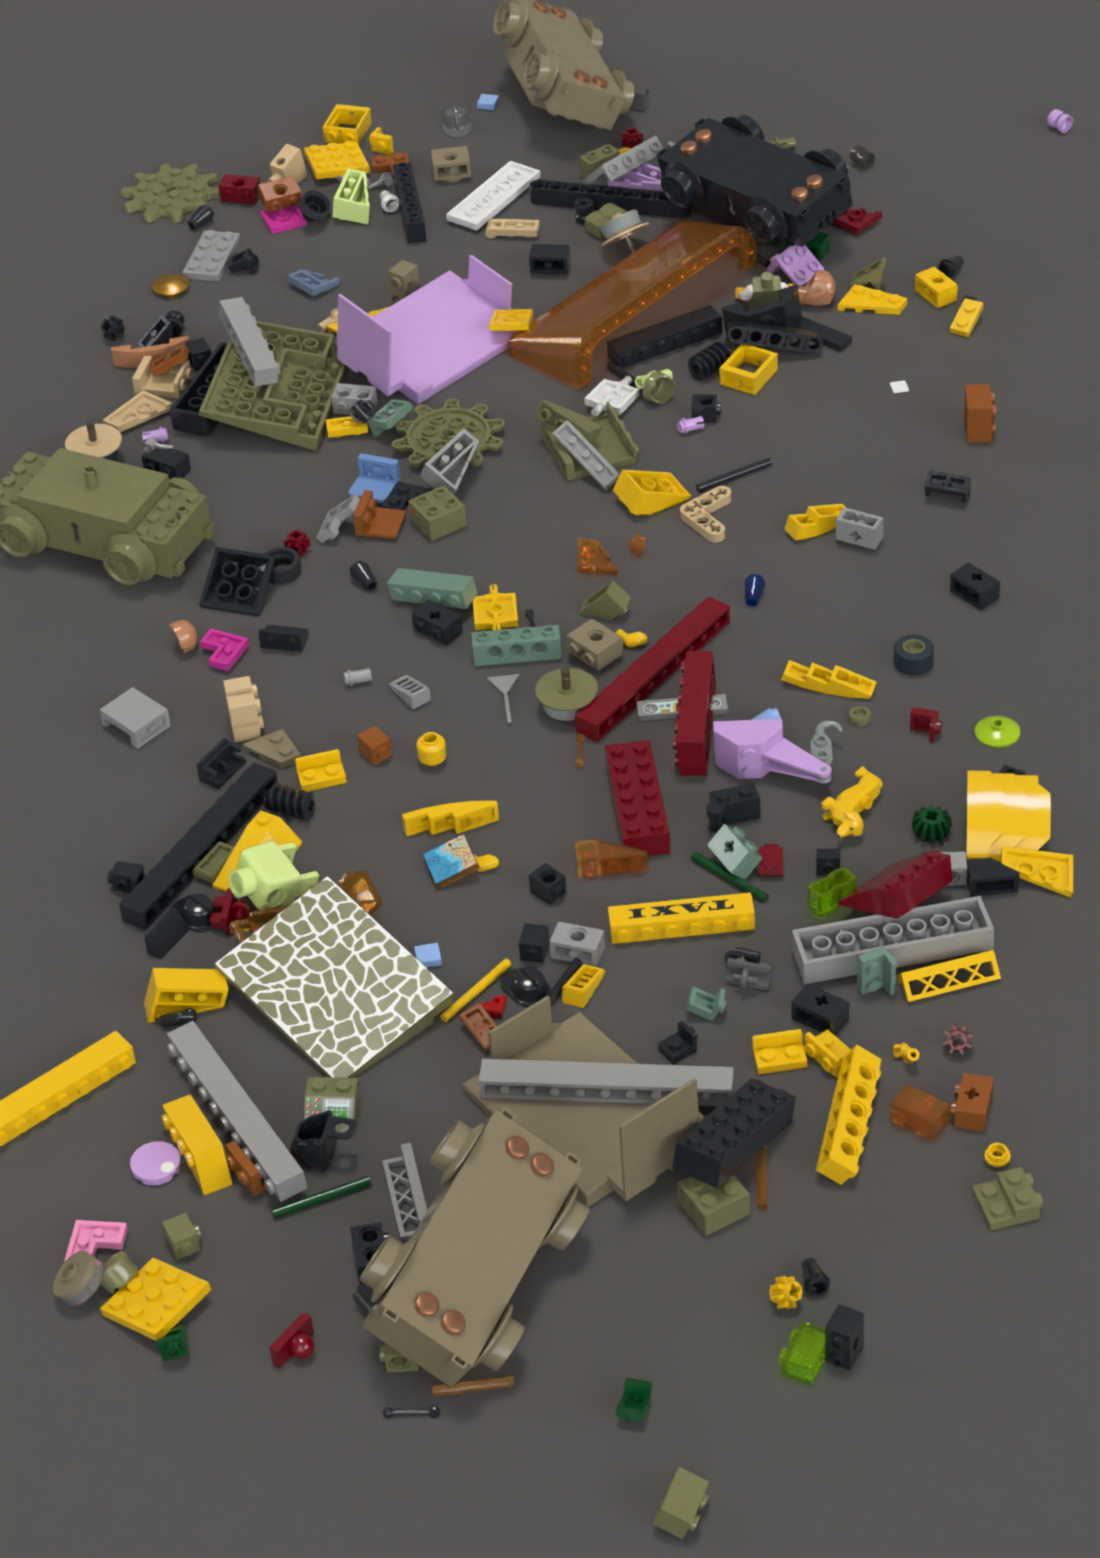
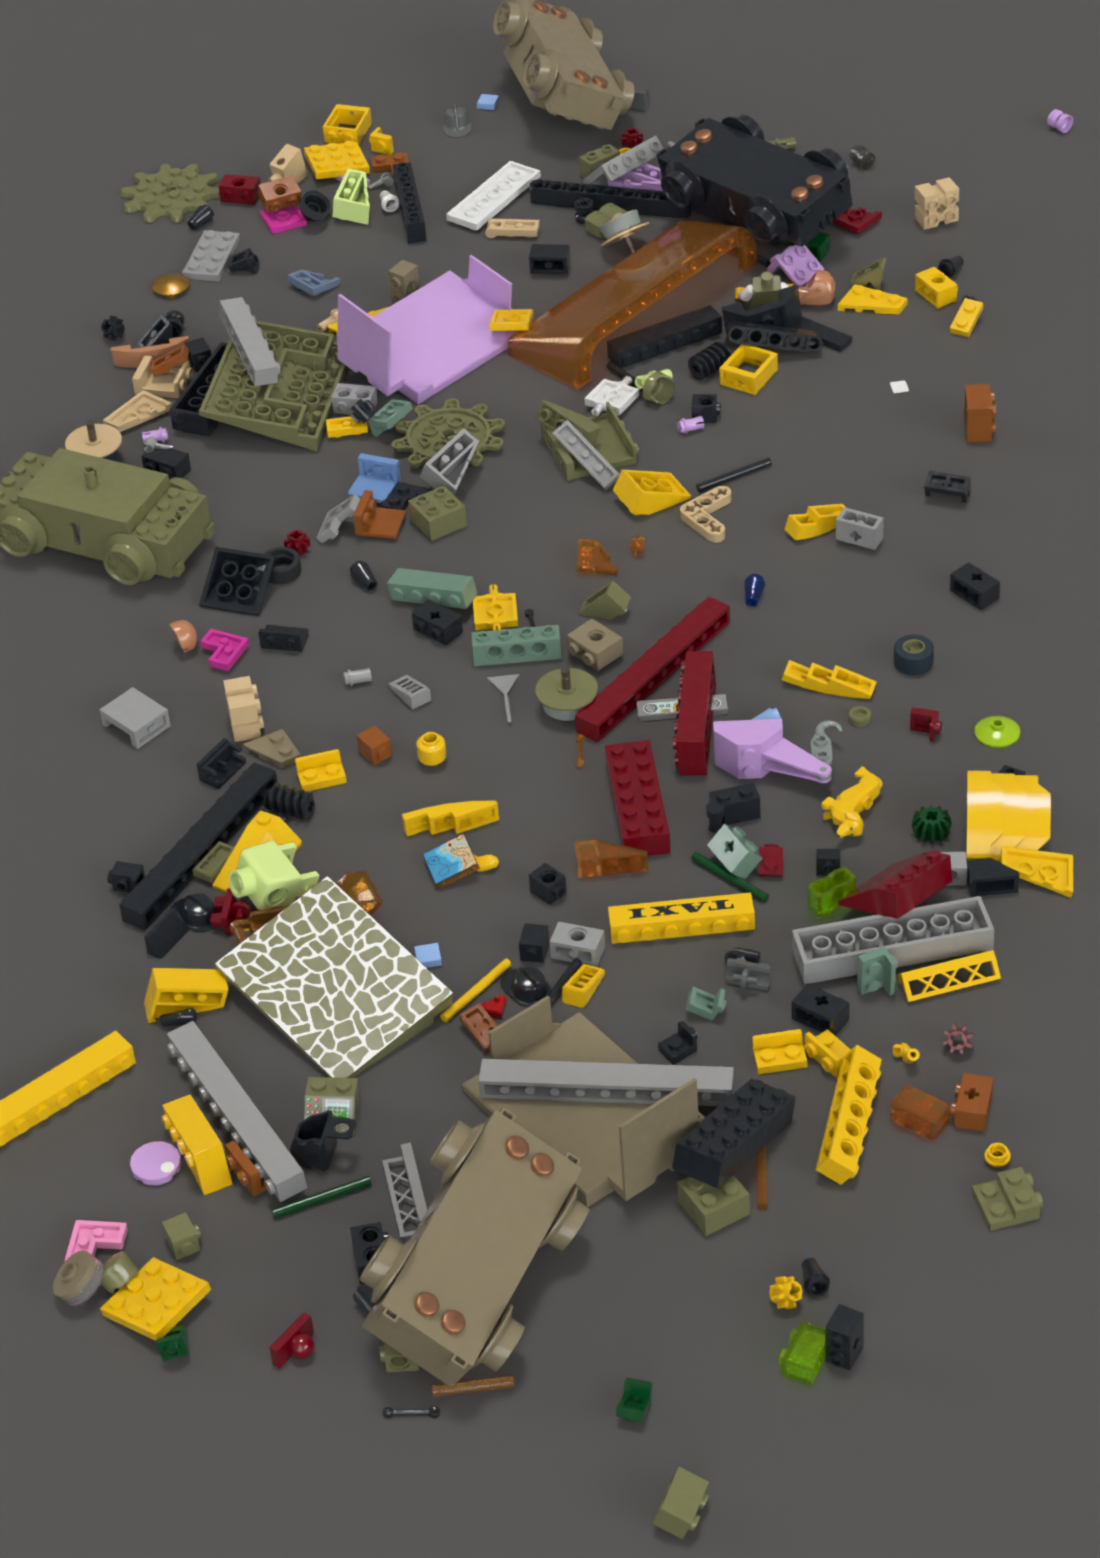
(451, 164): dark tan brick -> none
(633, 639): yellow arm -> none
(936, 203): none -> tan brick

